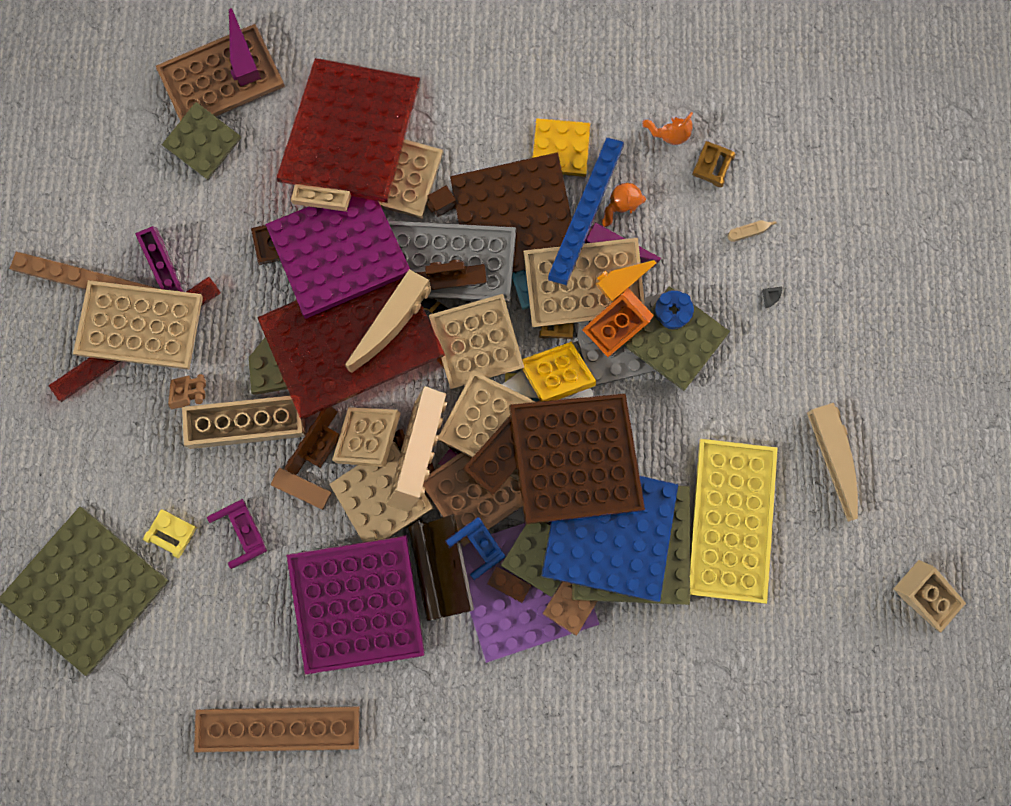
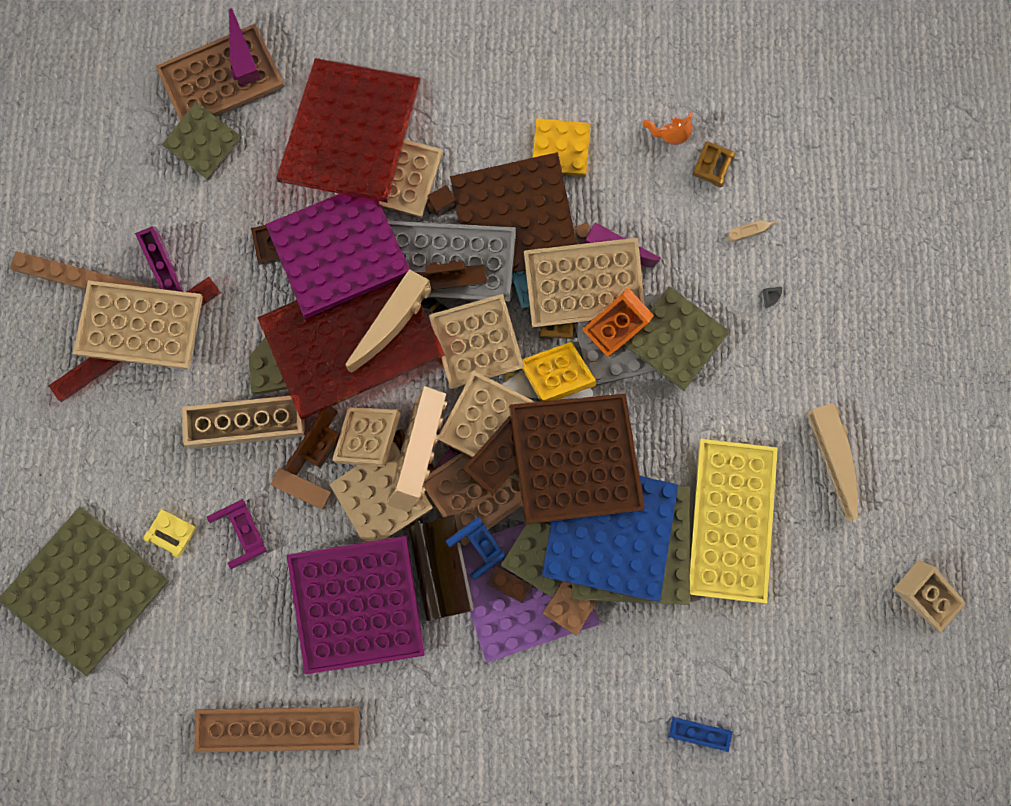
(181, 392): medium nougat plate -> none
(320, 197): tan plate -> none
(585, 212): blue plate -> none
(618, 280): light orange slope -> none
(622, 199): orange piece -> none
(681, 301): blue plate -> none
(700, 734): none -> blue tile

